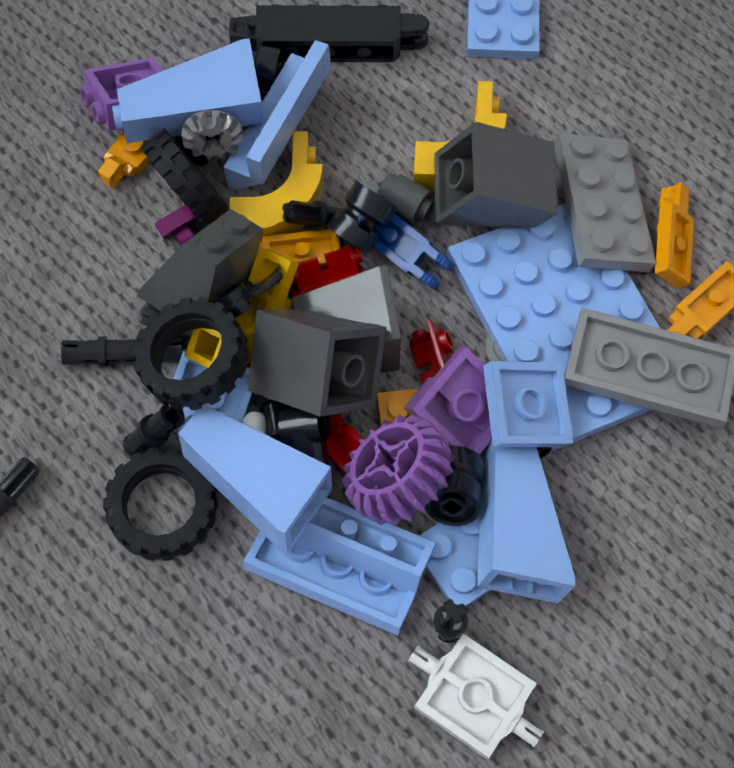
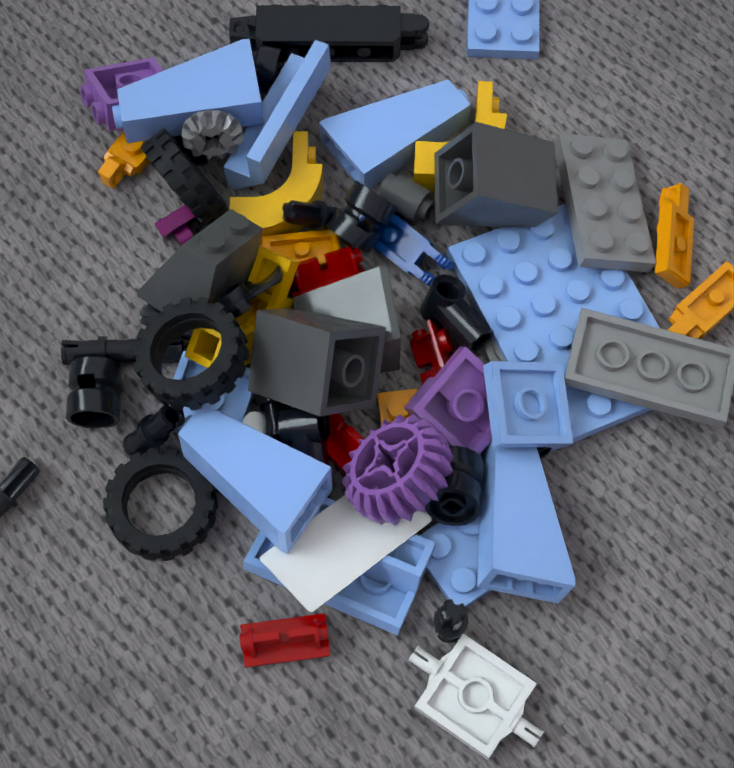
(94, 392): none -> black wheel
(284, 640): none -> red hinge
(336, 551): none -> white sticker
(384, 134): none -> light blue slope
(447, 308): none -> black piece

